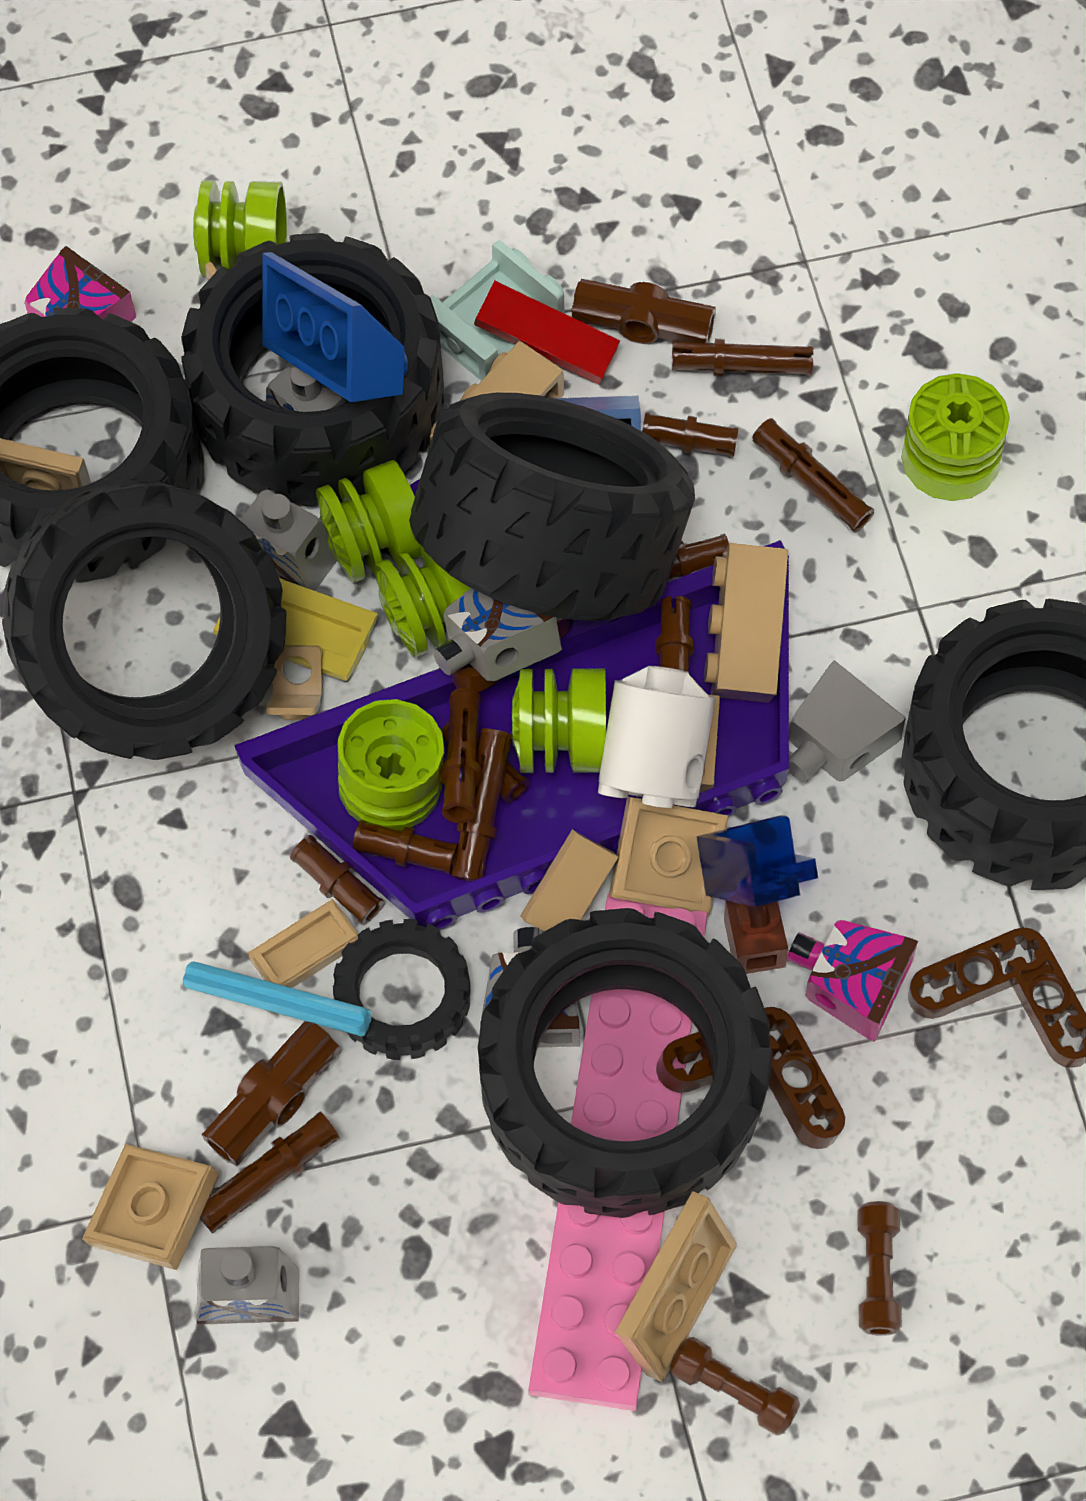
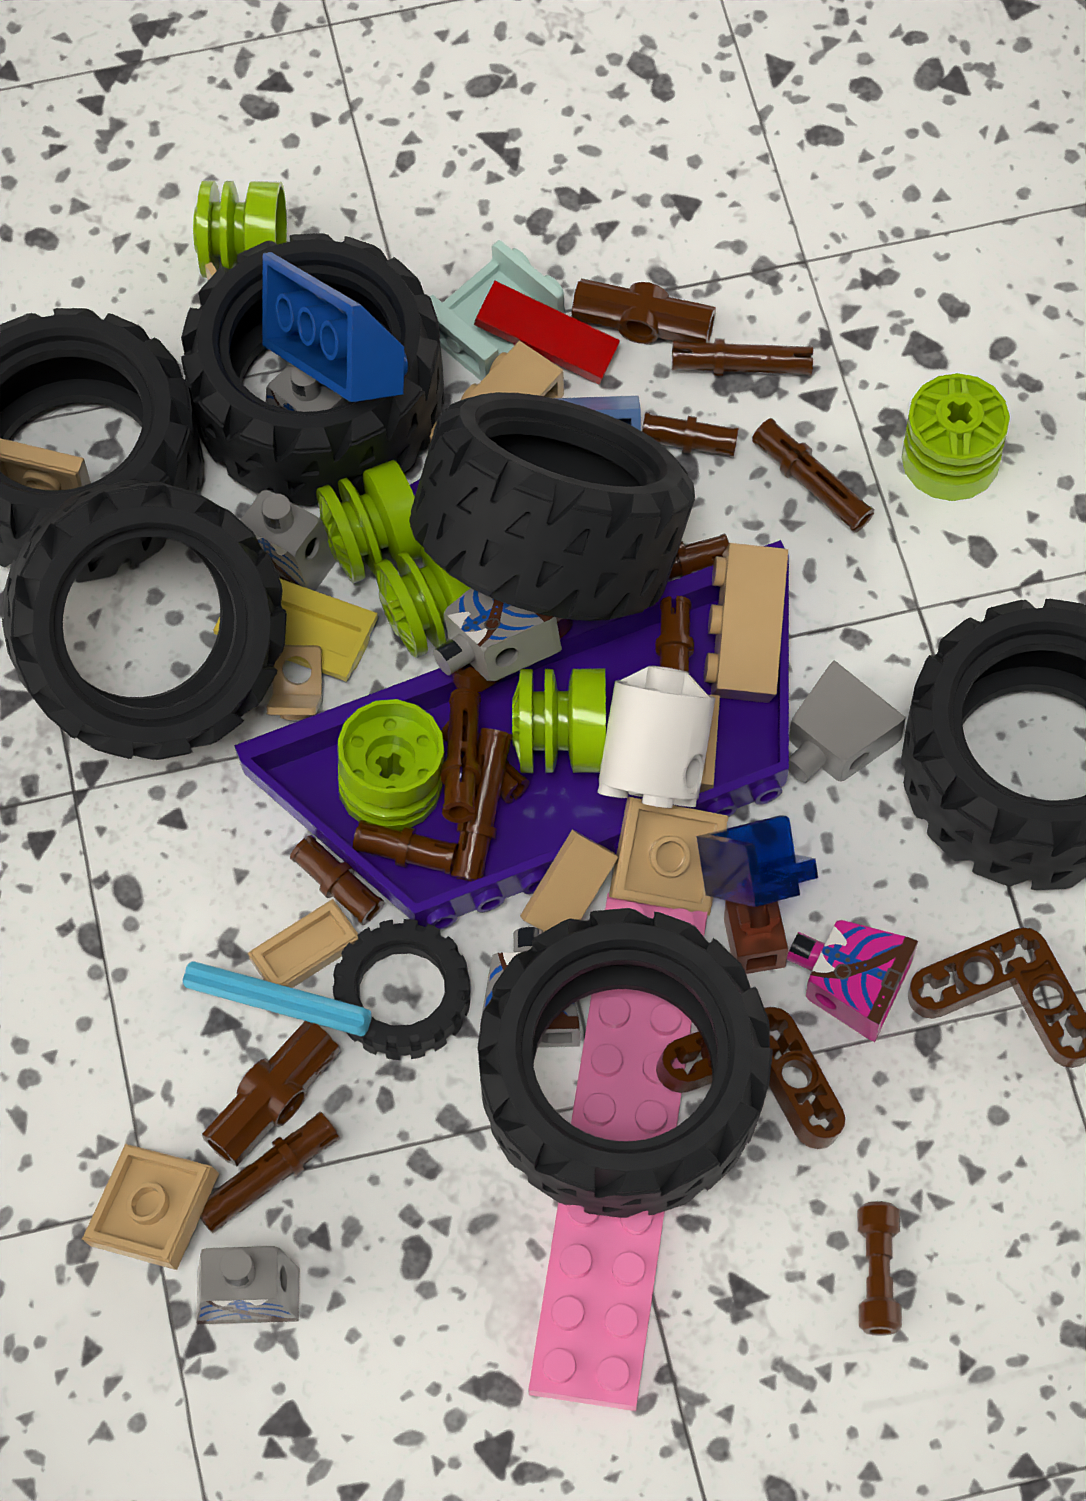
(78, 284): torso -> none
(676, 1287): tan tile -> none
(773, 1408): reddish brown piece -> none

